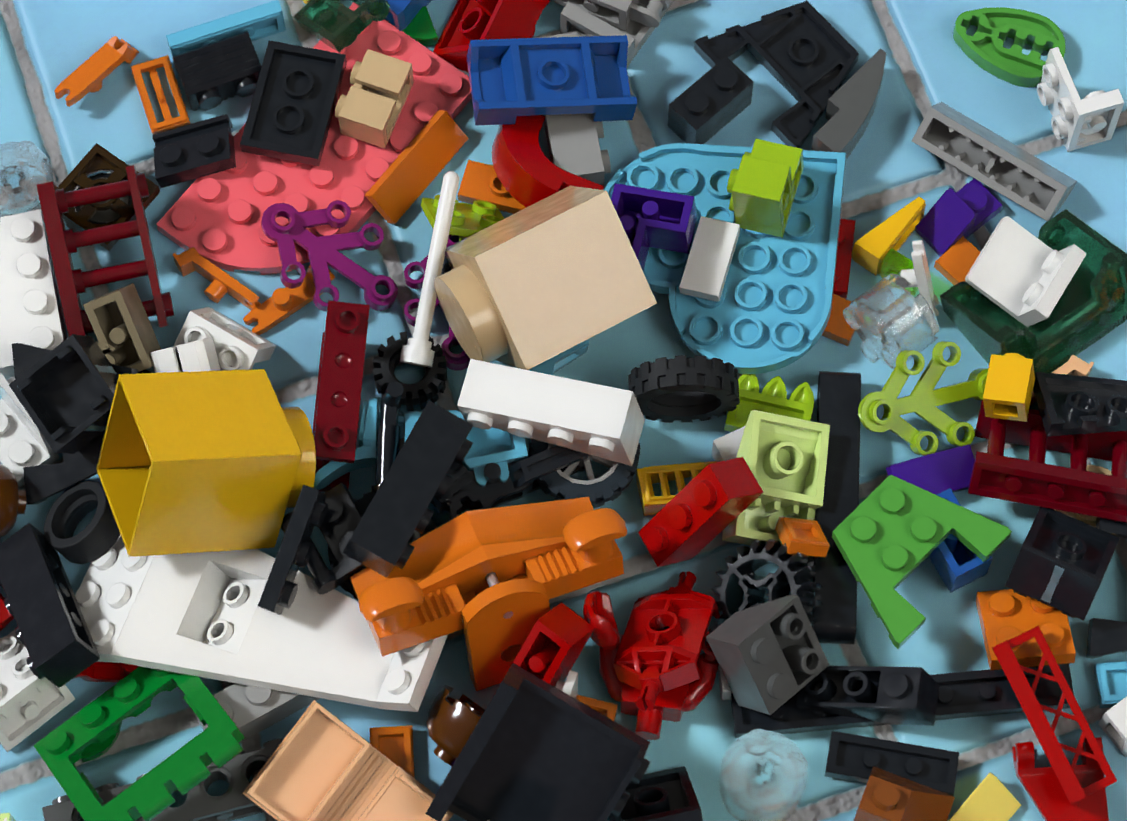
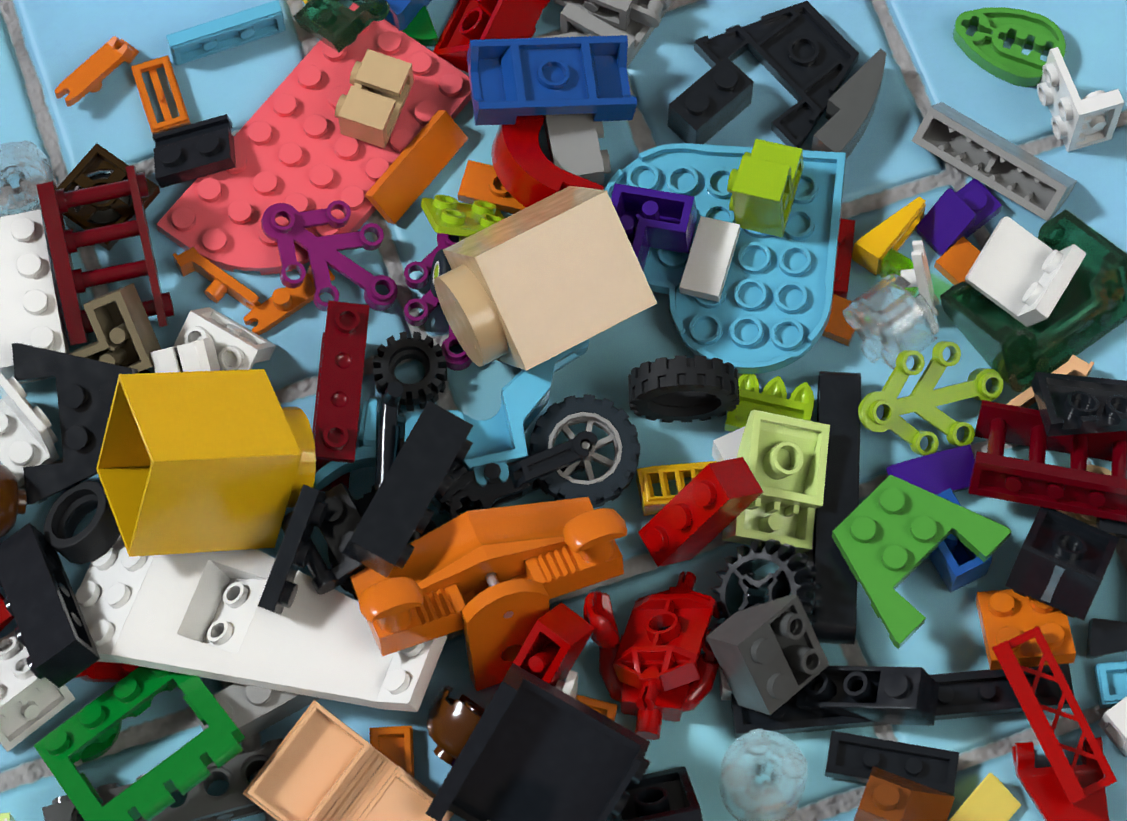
(69, 393): black container -> none
(218, 71): black brick -> none
(293, 103): black plate -> none
(418, 348): white piece -> none
(553, 410): white wedge -> none
(802, 536): orange tile -> none
(1009, 387): yellow brick -> none

